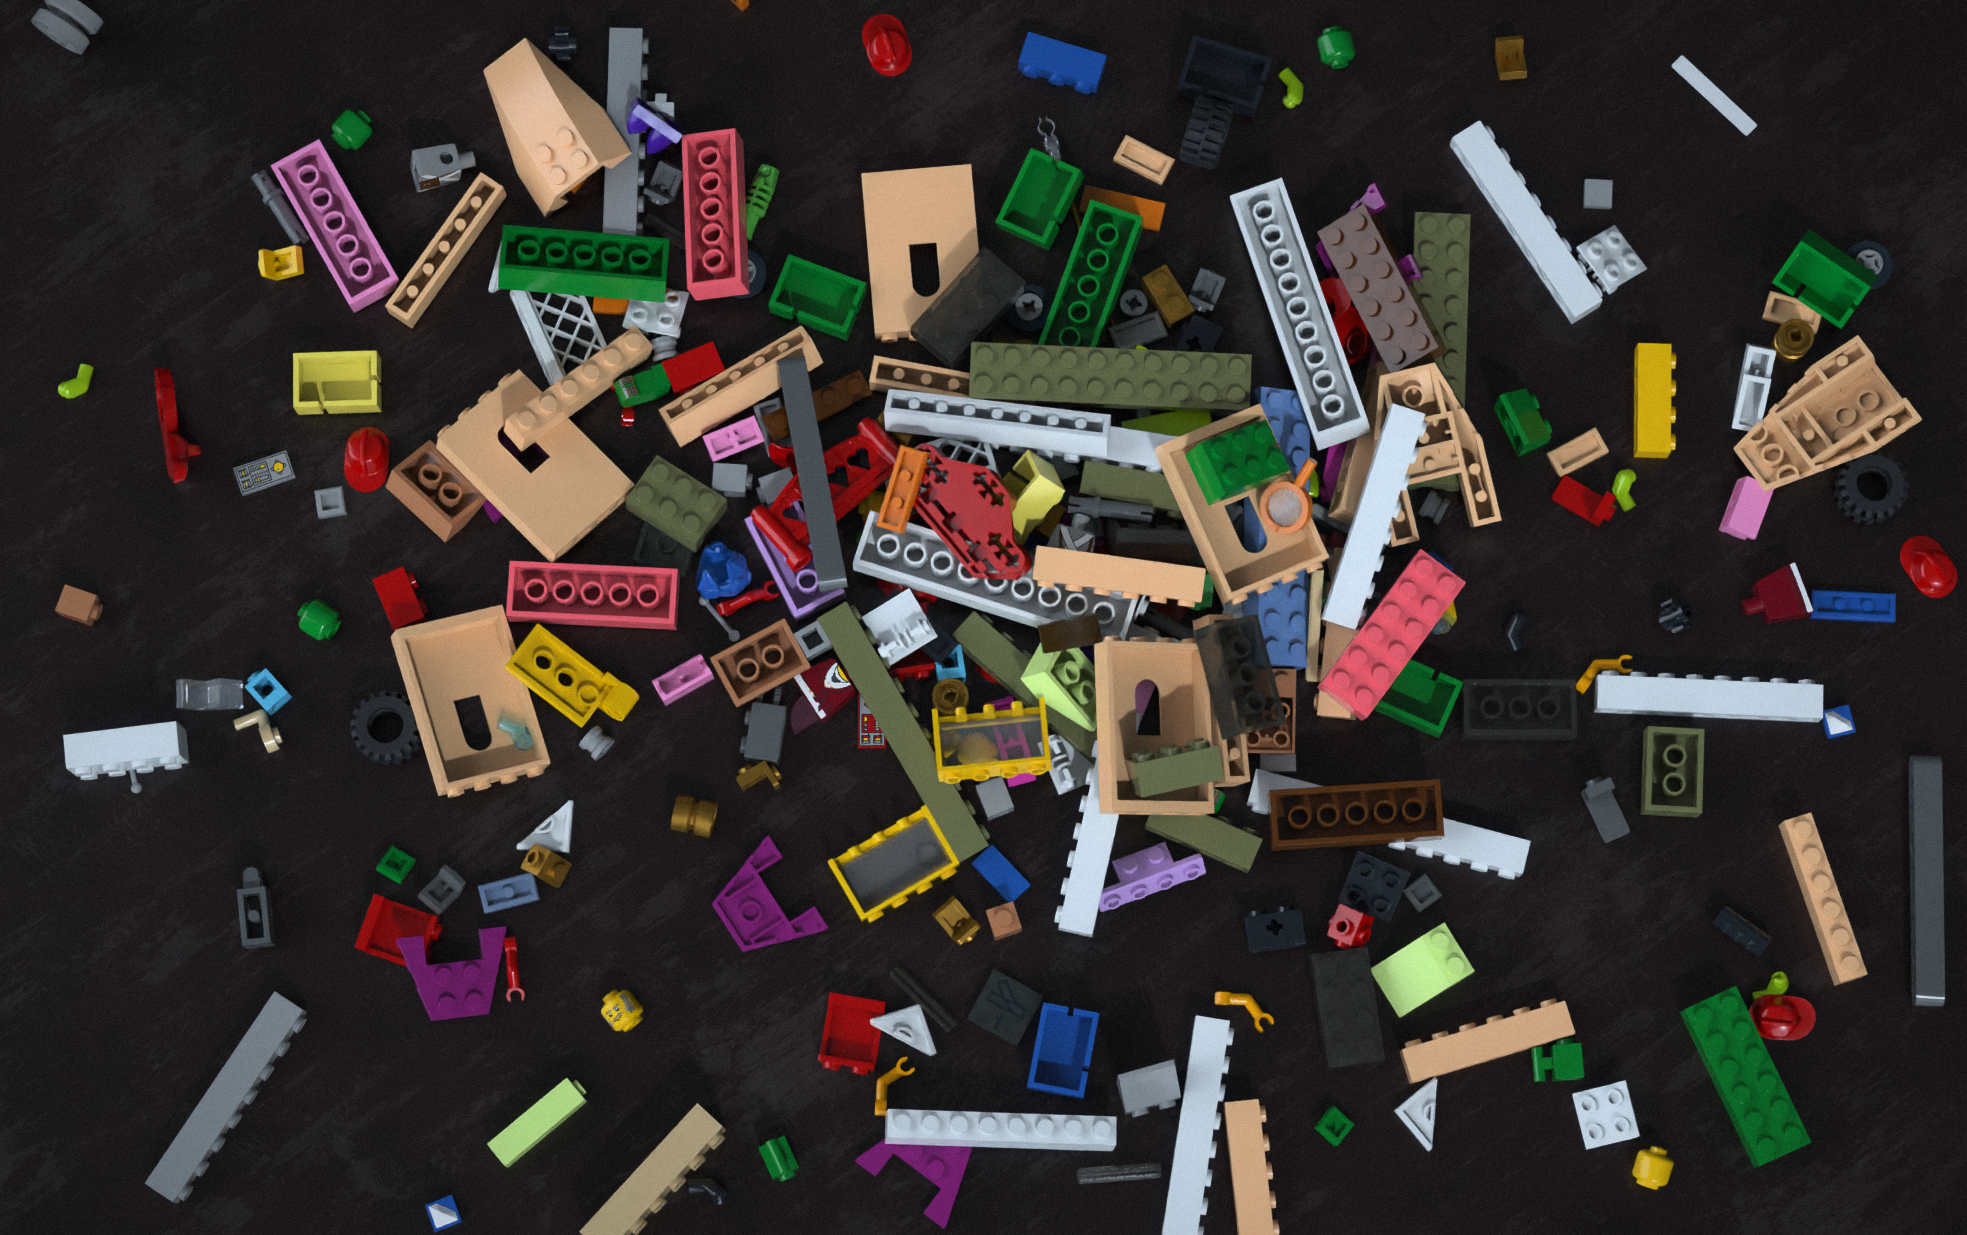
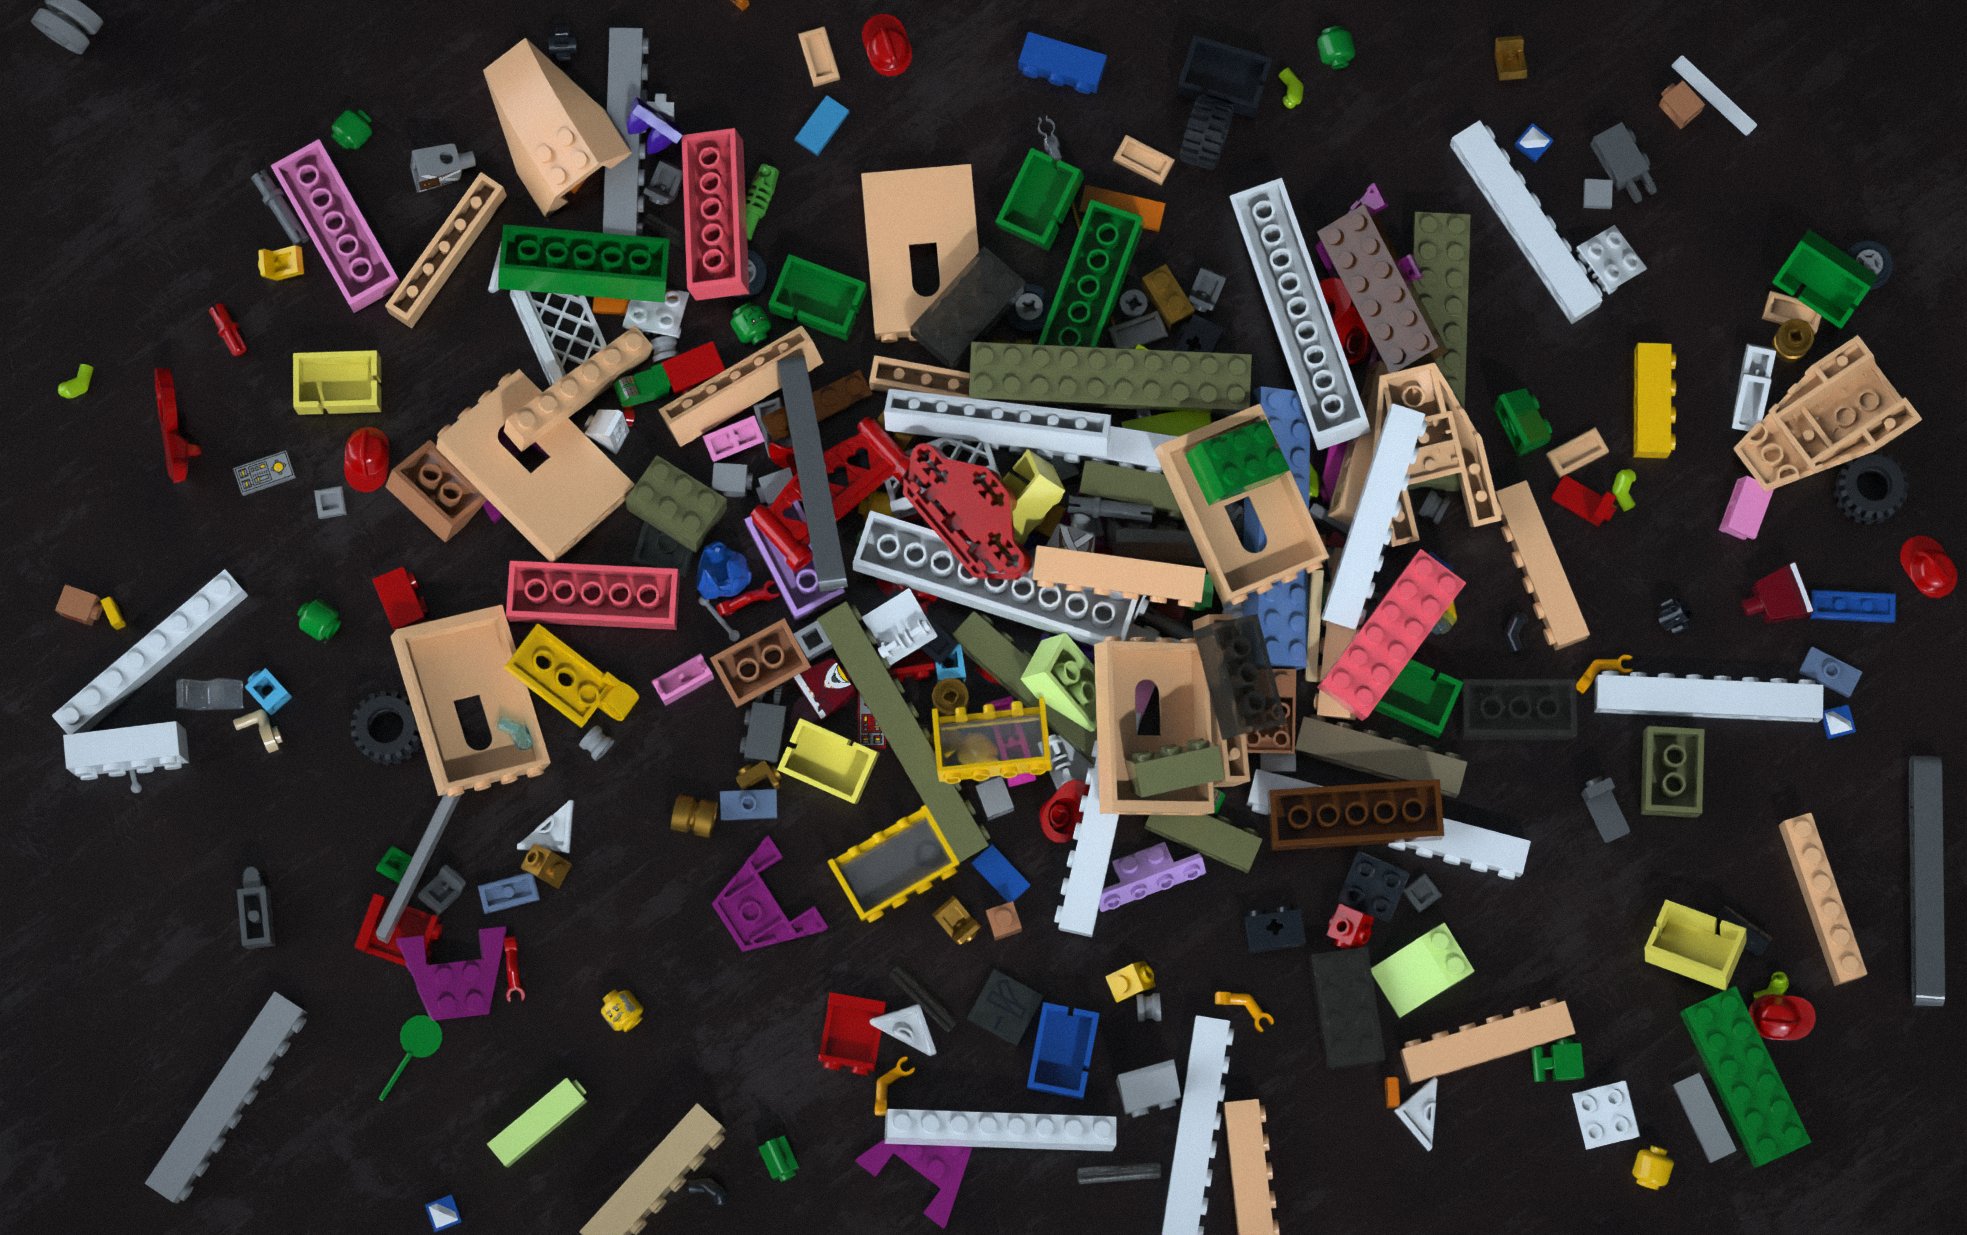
(113, 613): none -> yellow tile
(150, 654): none -> white brick
(228, 329): none -> red axle
(416, 867): none -> light grey tile
(420, 1039): none -> green piece
(607, 429): none -> white slope
(748, 804): none -> sand blue plate
(750, 323): none -> green head
(819, 56): none -> light nougat tile
(822, 125): none -> dark azure tile
(828, 761): none -> light yellow piece
(902, 489): orange tile -> none
(1061, 812): none -> red piece
(1070, 633): dark brown slope -> none
(1131, 981): none -> yellow bracket
(1148, 1007): none -> light grey wheel
(1287, 504): orange piece -> none
(1334, 1125): green tile -> none
(1378, 756): none -> dark tan brick
(1392, 1092): none -> orange tile
(1533, 142): none -> tile
(1540, 566): none -> light nougat brick
(1623, 160): none -> dark grey hinge
(1681, 104): none -> nougat brick
(1693, 947): none -> light yellow piece
(1704, 1117): none -> light grey tile
(1830, 672): none -> sand blue plate

